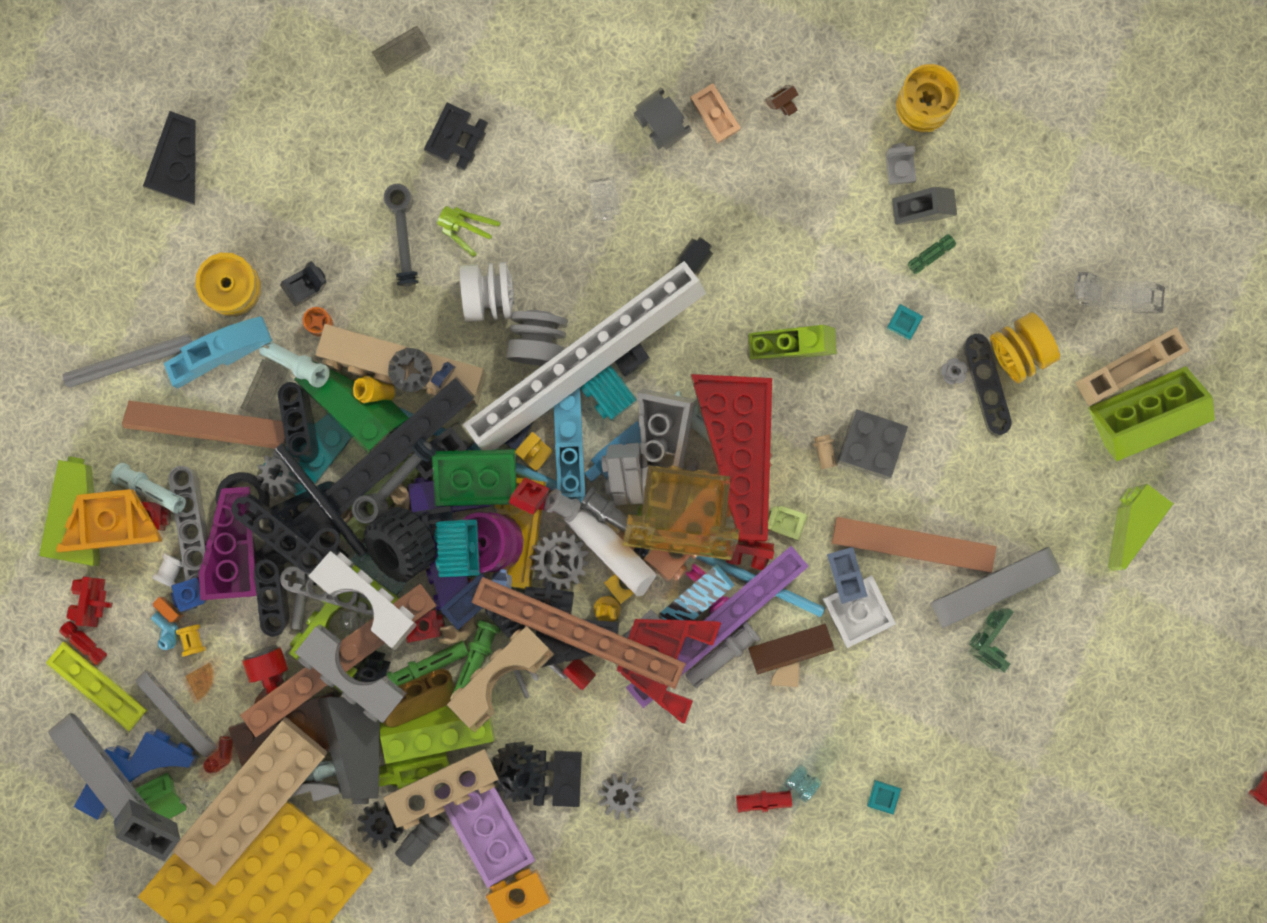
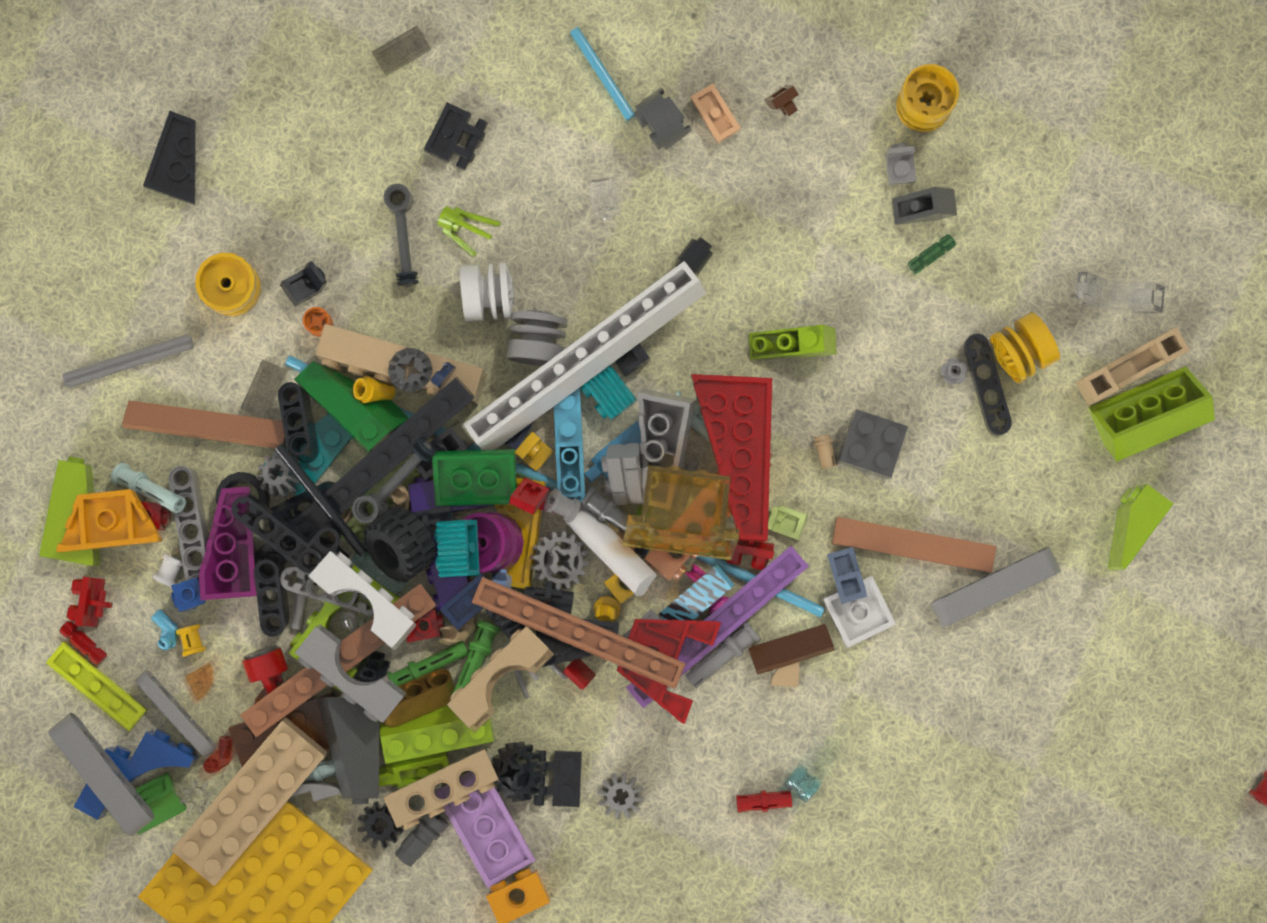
(146, 830): dark grey brick -> none
(167, 609): orange tile -> none
(217, 348): medium azure slope -> none
(301, 366): light aqua pin -> none
(602, 73): none -> medium azure bar
(884, 797): teal tile -> none
(904, 322): teal tile -> none
(981, 642): clear green bracket -> none

